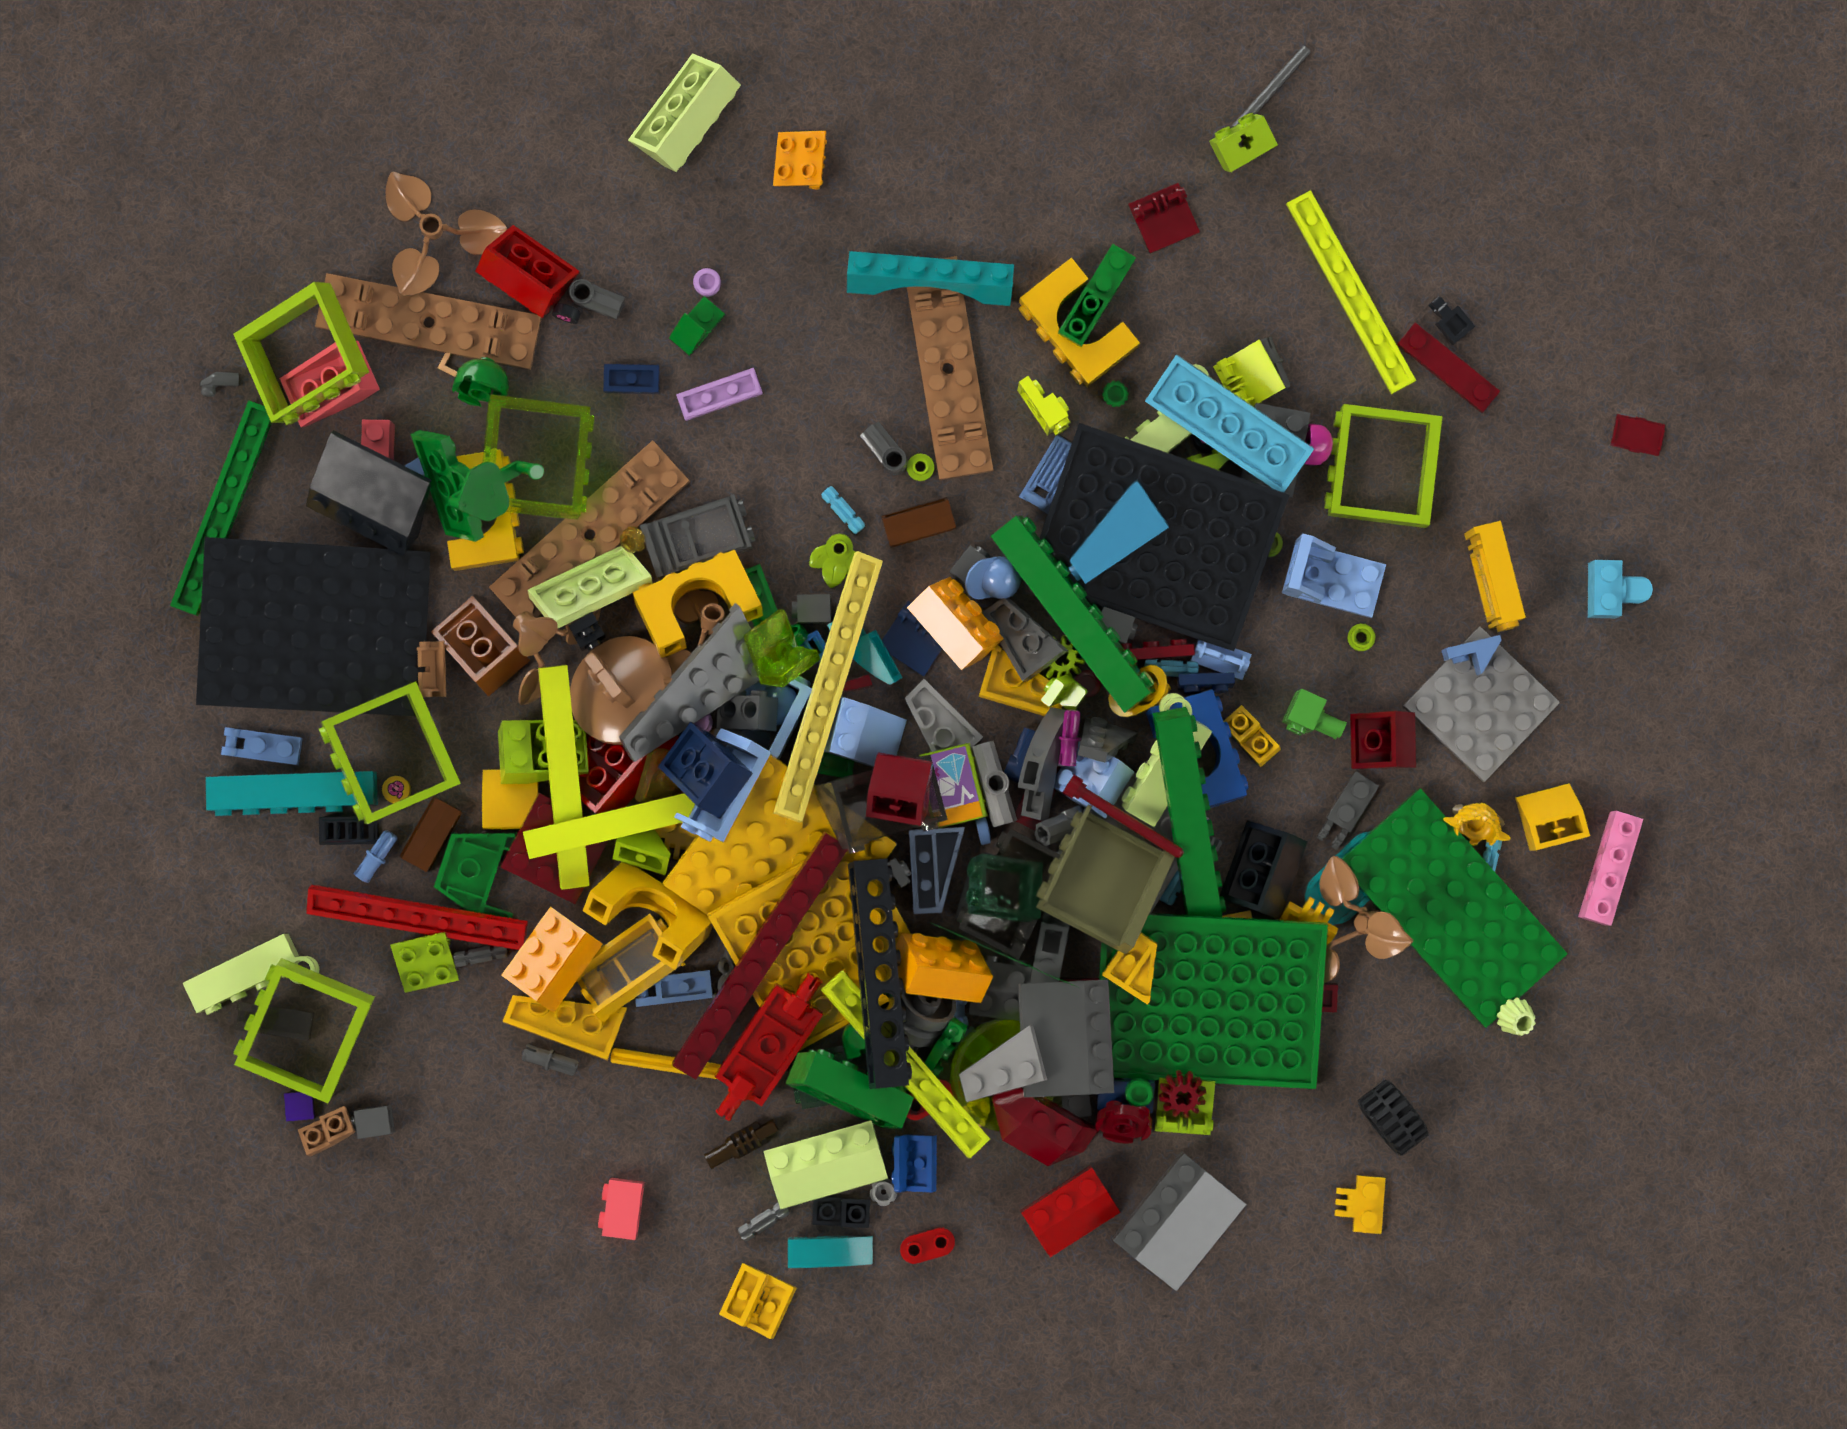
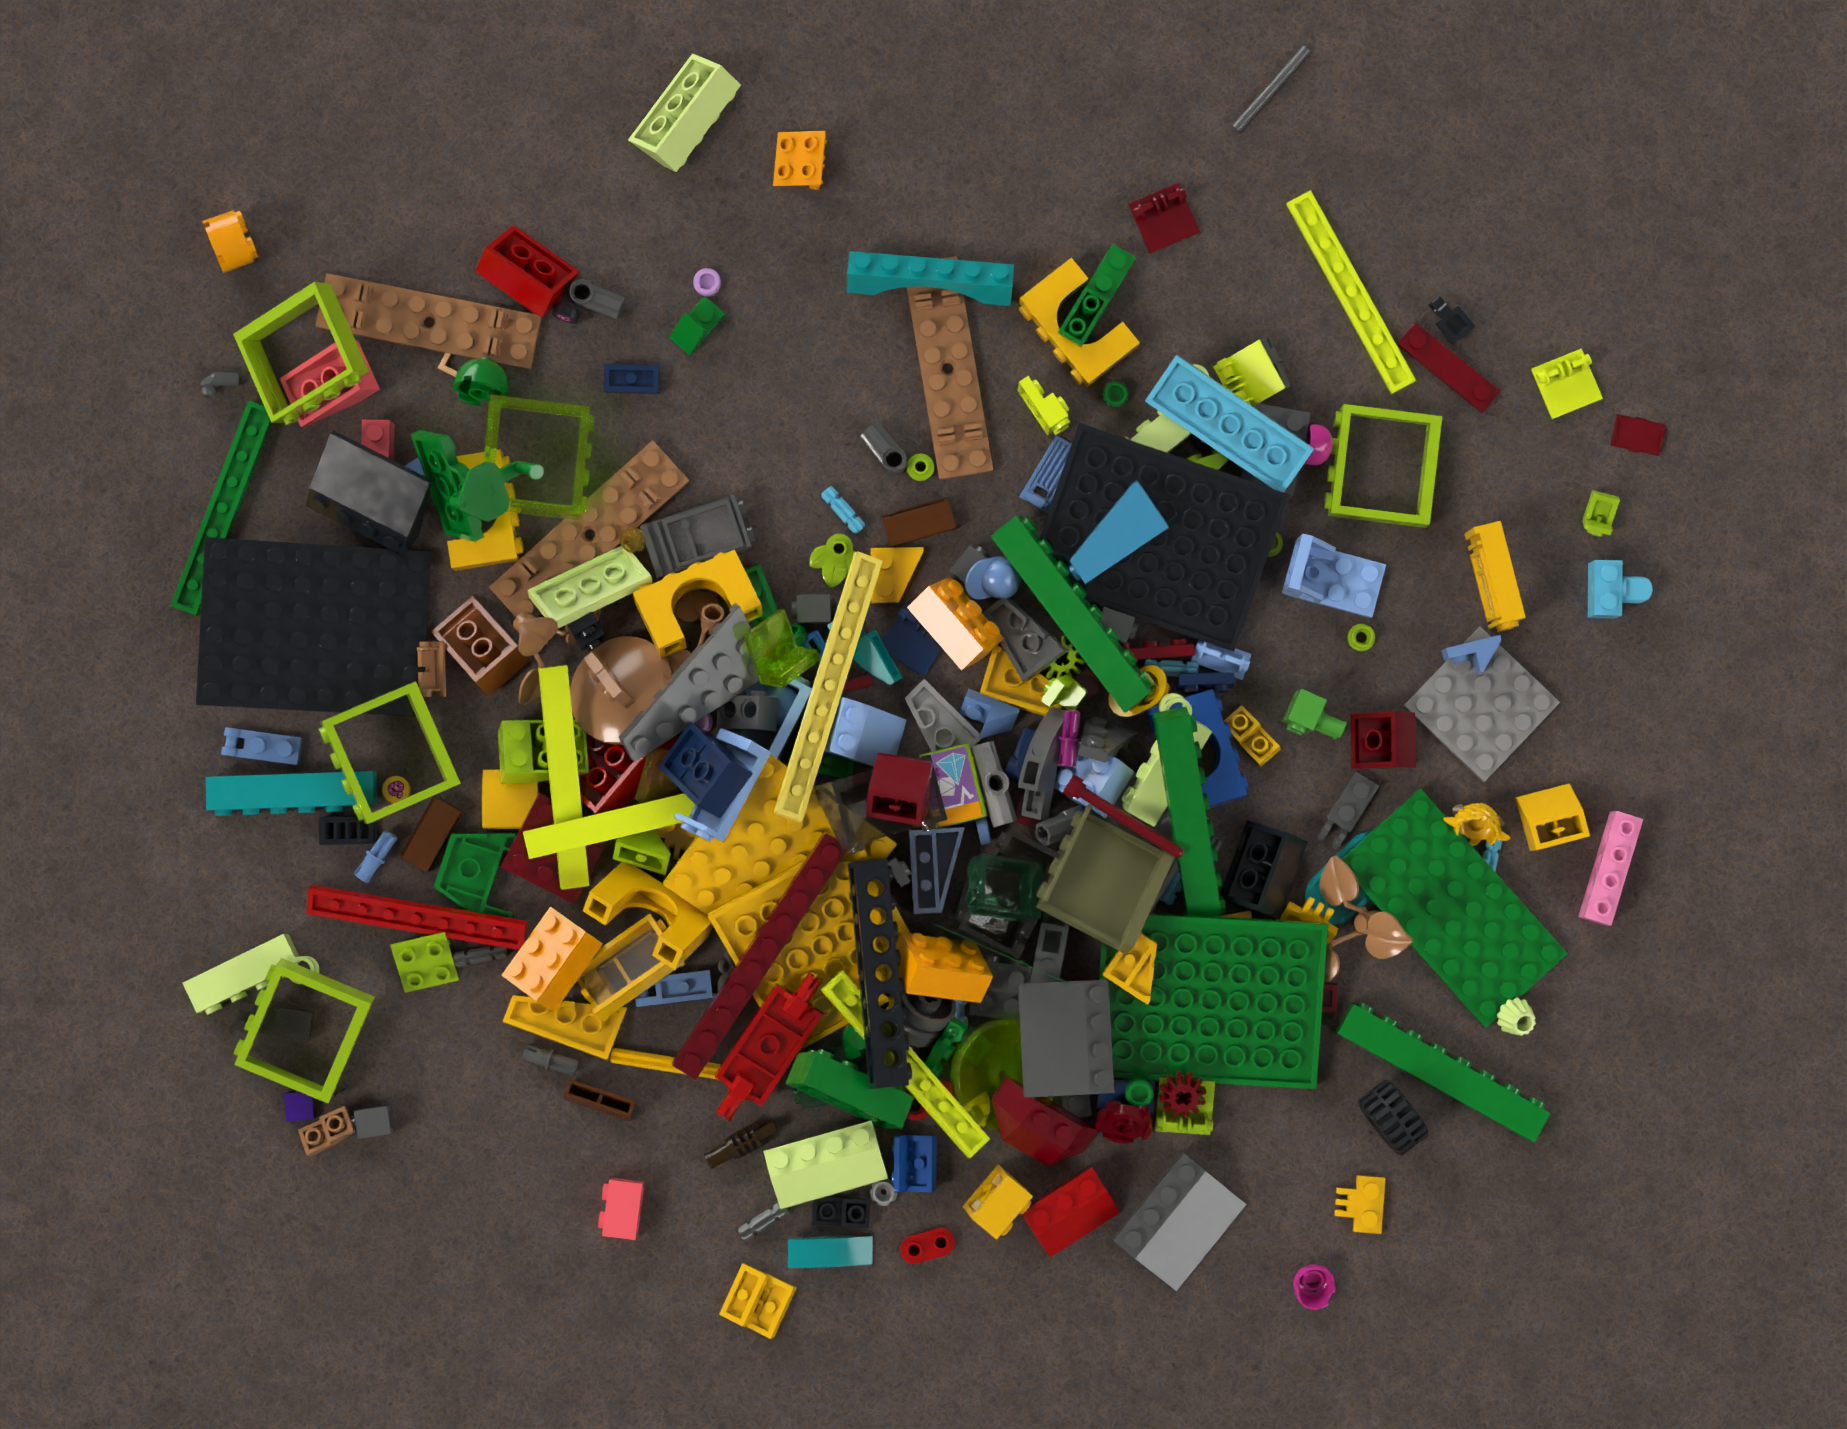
(228, 240): none -> light orange brick
(414, 270): medium nougat plant -> none
(598, 1105): none -> reddish brown piece
(719, 394): lavender tile -> none
(895, 572): none -> yellow wing
(994, 714): none -> medium blue slope
(998, 1202): none -> yellow slope
(1006, 1068): light grey wing -> none
(1257, 141): lime brick -> none
(1324, 1288): none -> dark pink hair
(1443, 1072): none -> green brick
(1567, 383): none -> neon yellow hinge
(1600, 513): none -> lime bracket

